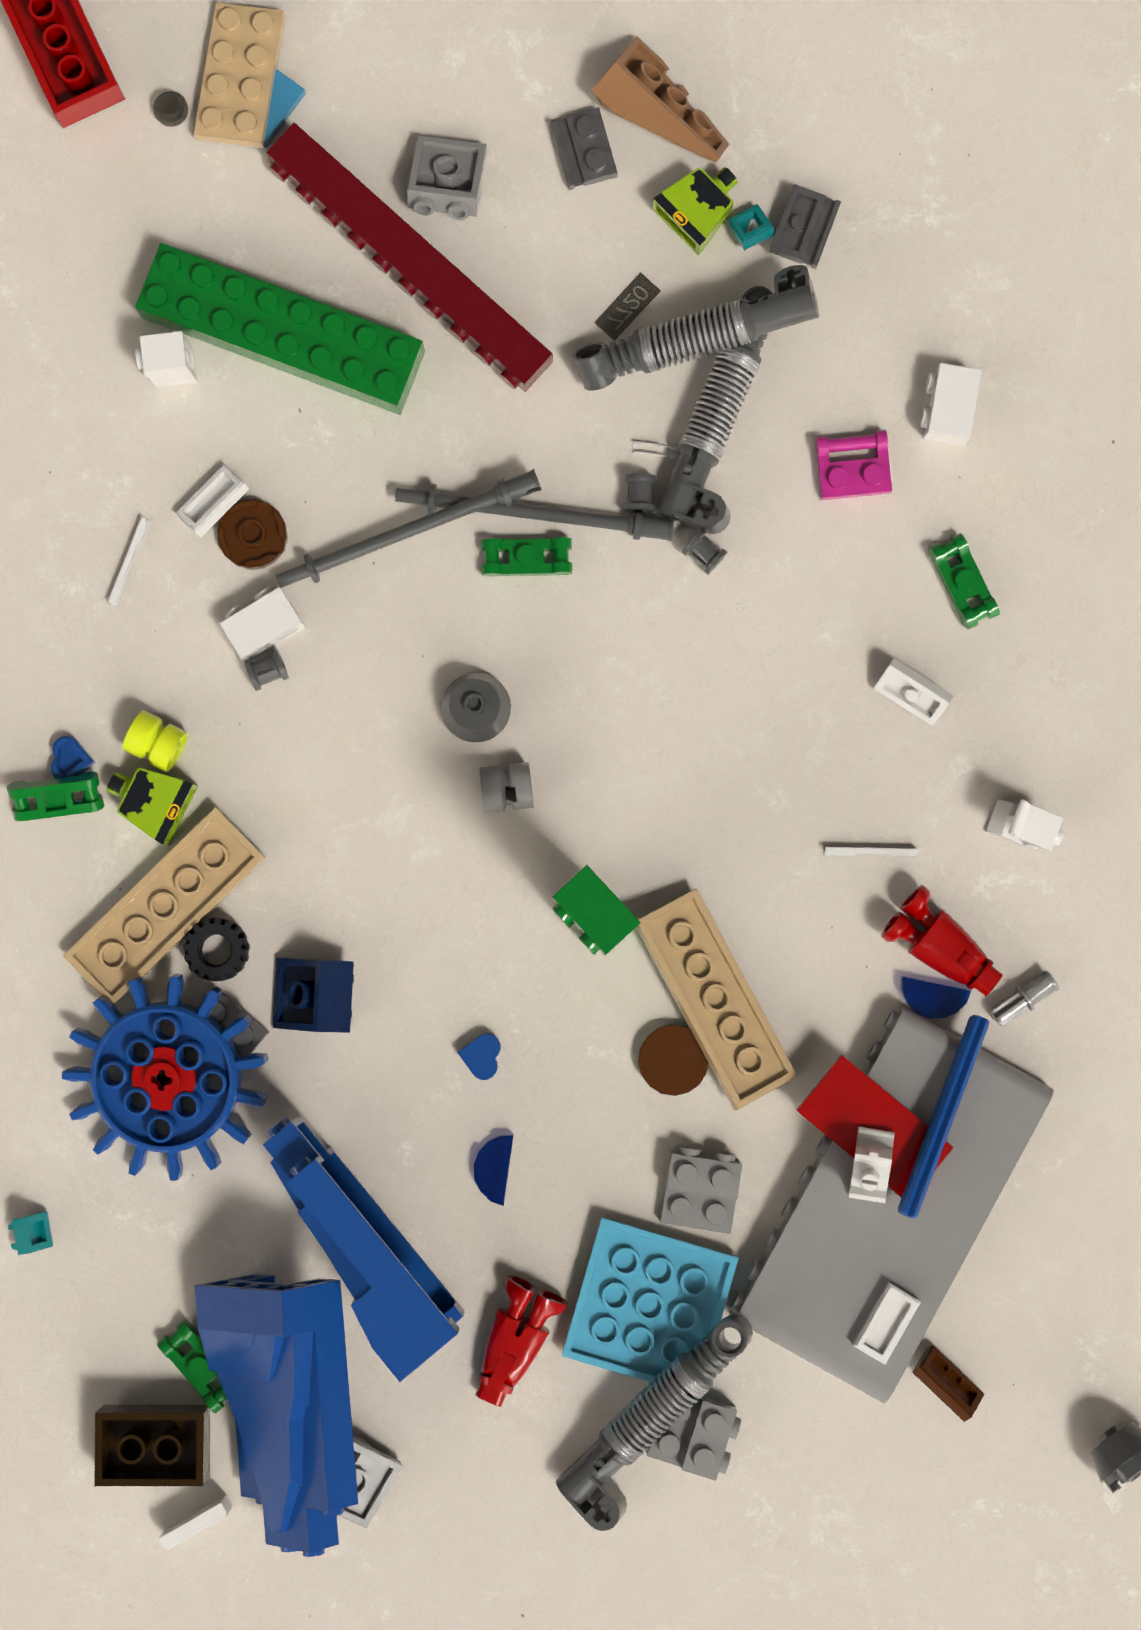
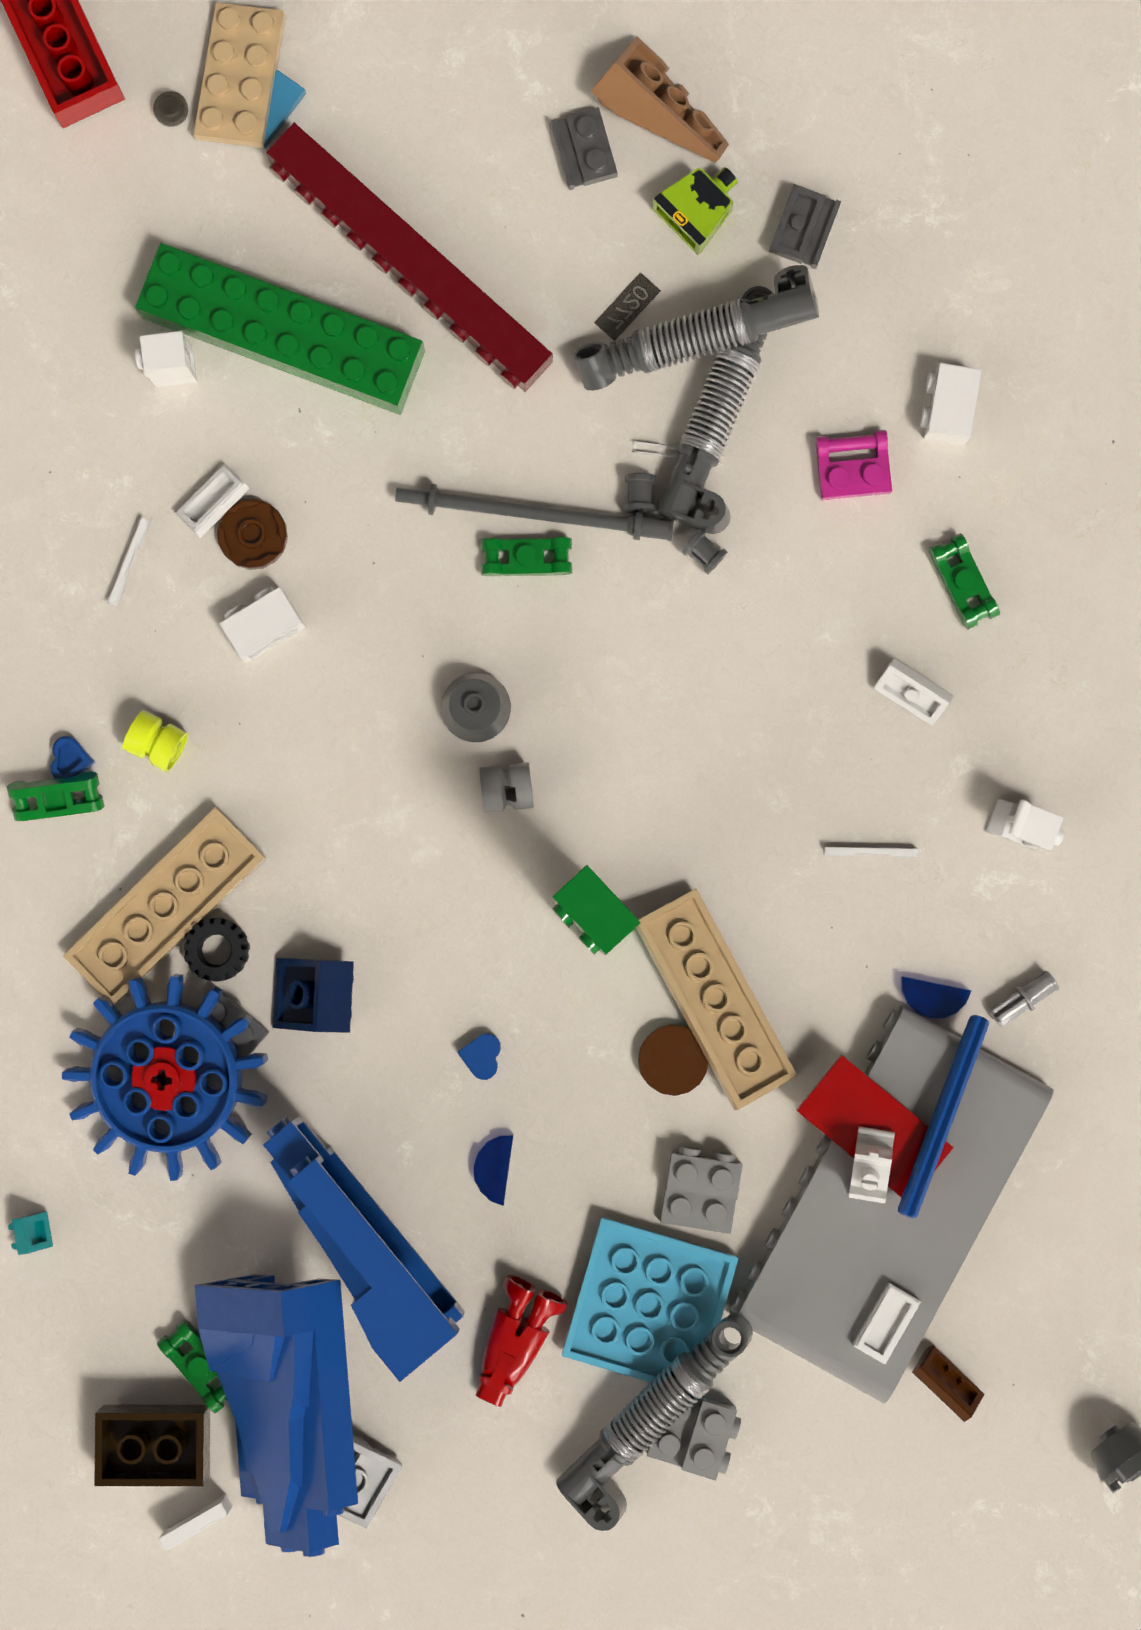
(153, 802): torso -> none
(254, 668): dark grey bush -> none
(446, 177): light grey plate -> none
(503, 493): dark grey bar -> none
(750, 227): teal tile -> none
(943, 944): red piece -> none

